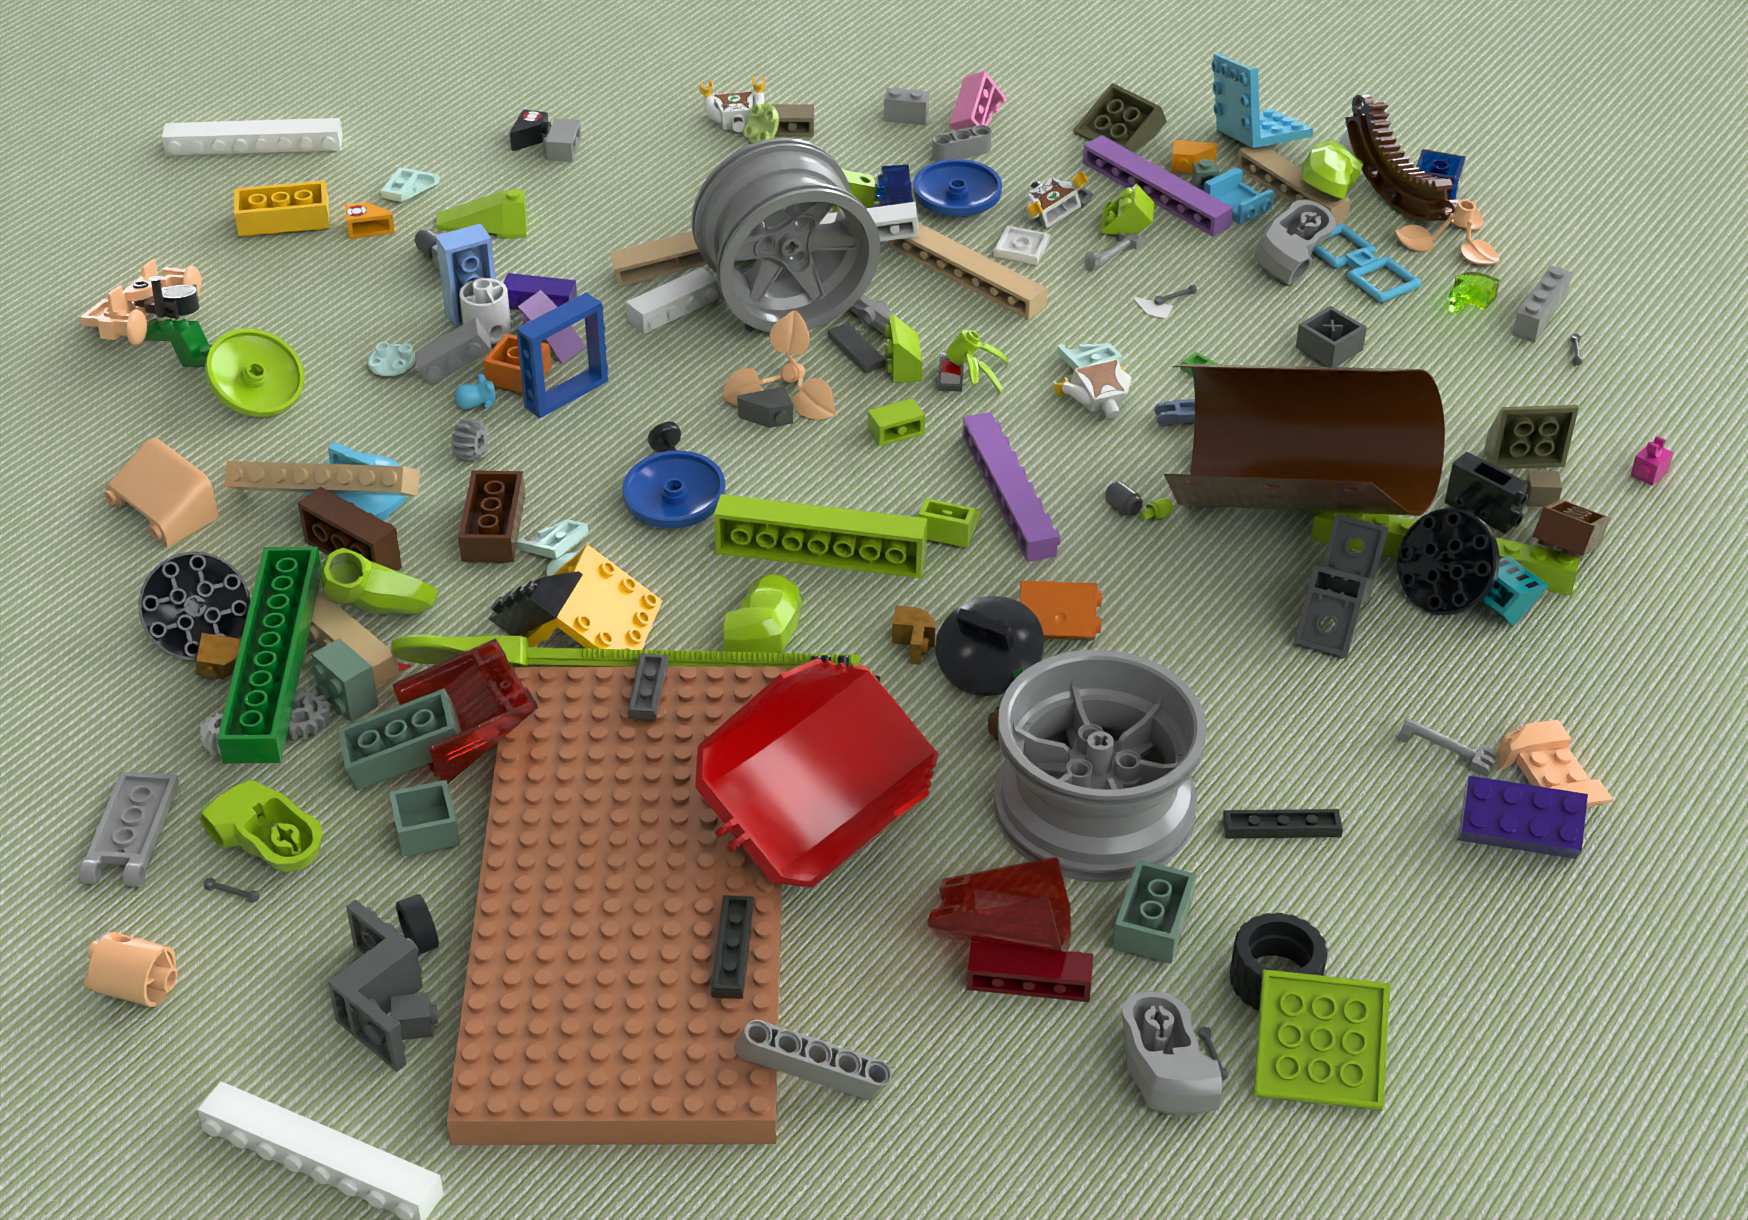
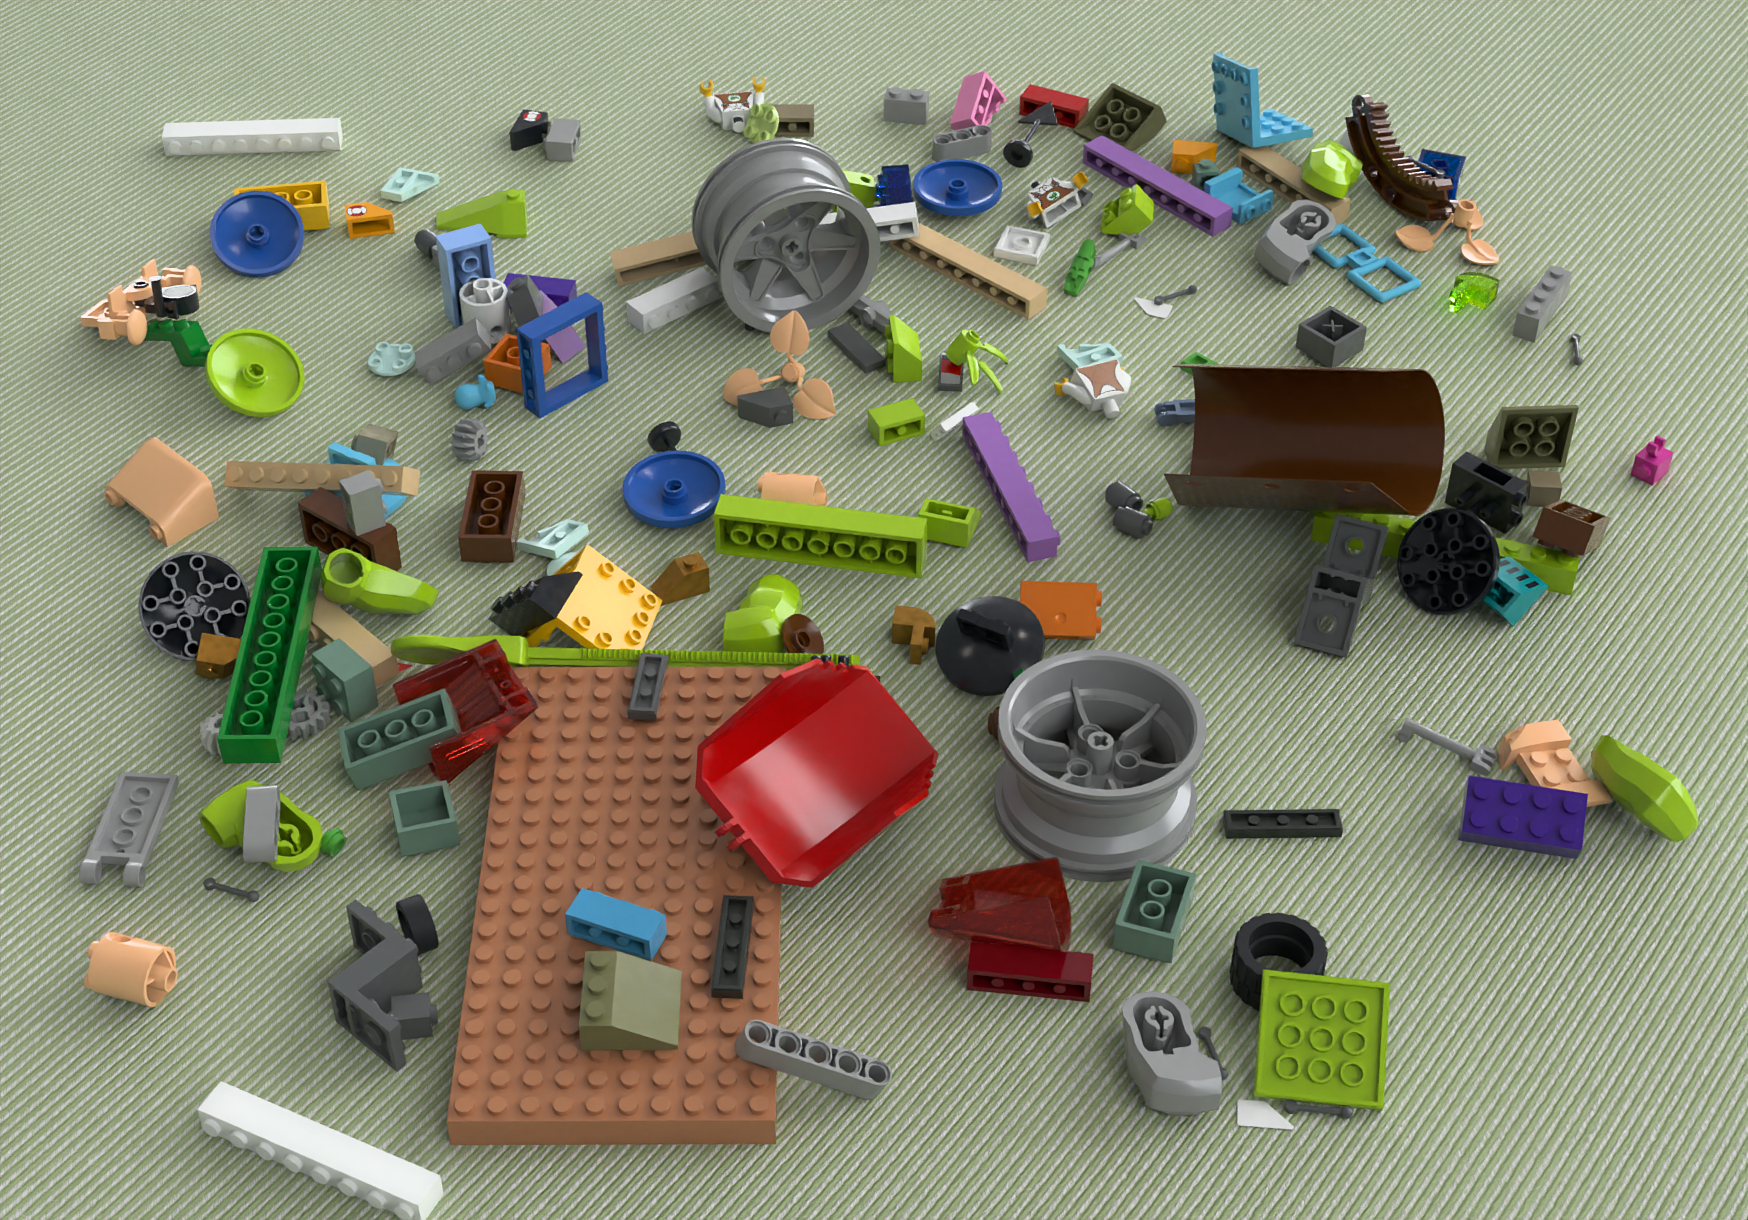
(257, 234): none -> blue dish
(261, 824): none -> light grey beam
(332, 842): none -> bright green plate
(363, 502): none -> light grey brick
(376, 442): none -> dark tan brick
(524, 300): none -> dark grey slope
(616, 924): none -> dark azure brick
(628, 1003): none -> slope
(682, 579): none -> pearl gold slope
(792, 488): none -> light nougat cylinder
(801, 635): none -> reddish brown dish
(953, 421): none -> white tile
(1019, 152): none -> black piece
(1067, 107): none -> red brick
(1080, 268): none -> bright green hinge
(1133, 522): none -> dark grey brick
(1260, 1114): none -> white sticker
(1292, 1107): none -> dark grey hinge
(1438, 173): none -> dark grey hinge
(1644, 789): none -> lime piece

